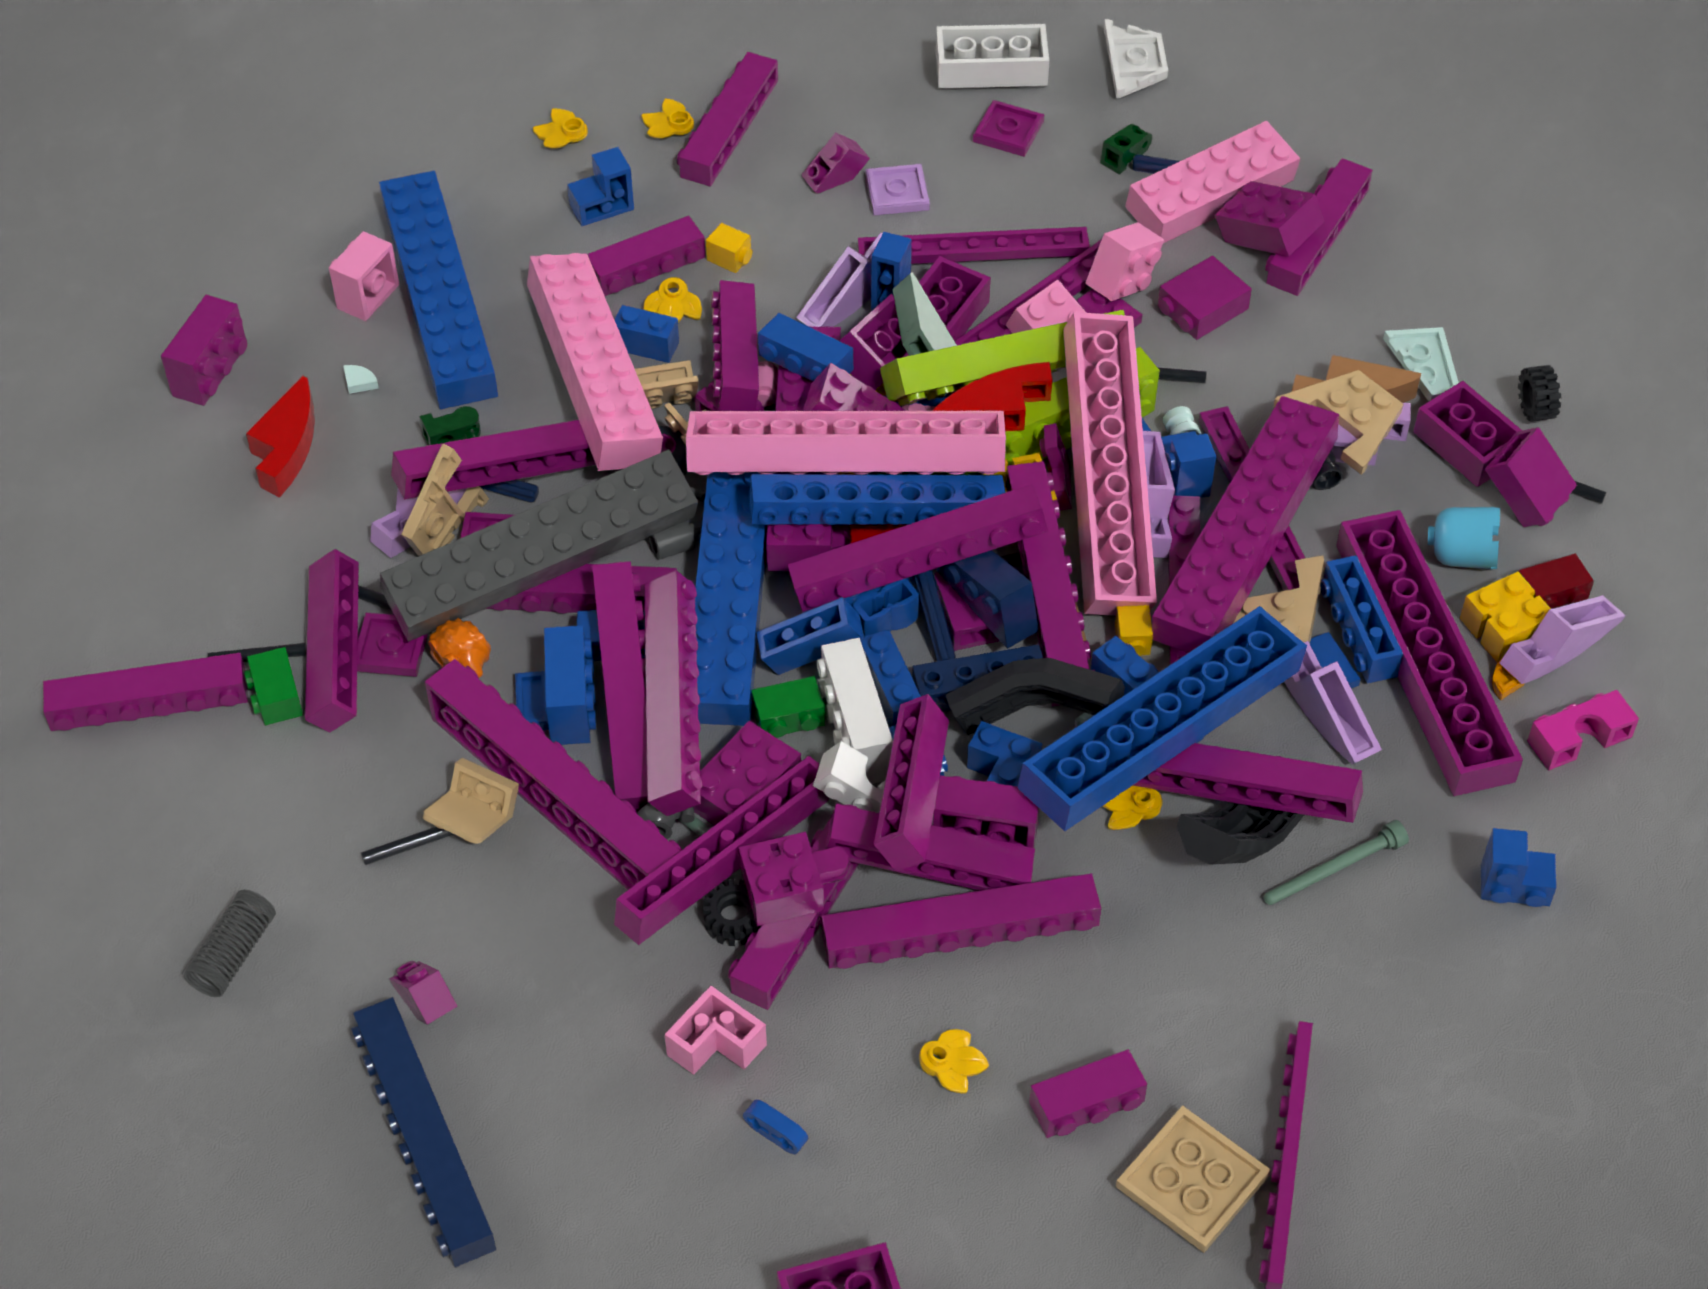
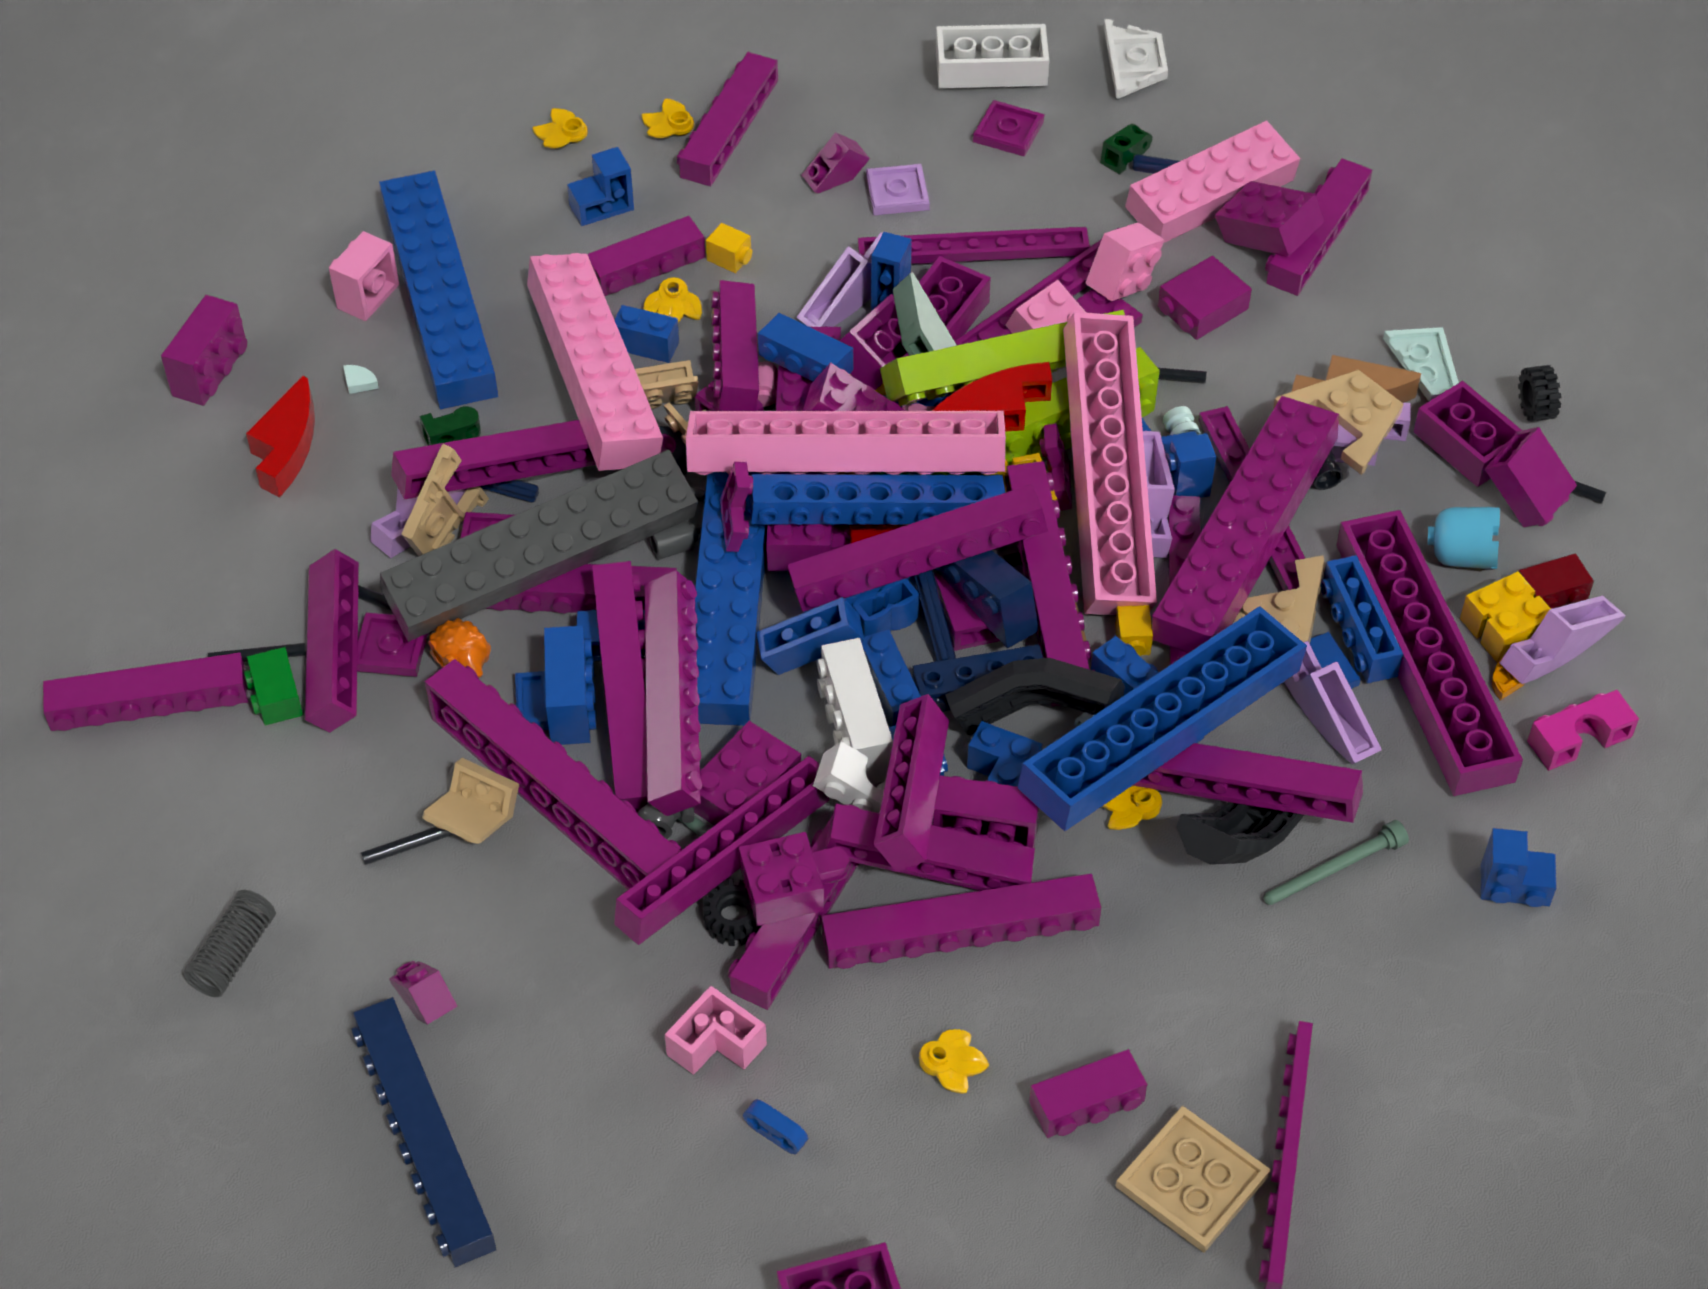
(734, 504): none -> magenta plate
(789, 707): green brick -> none

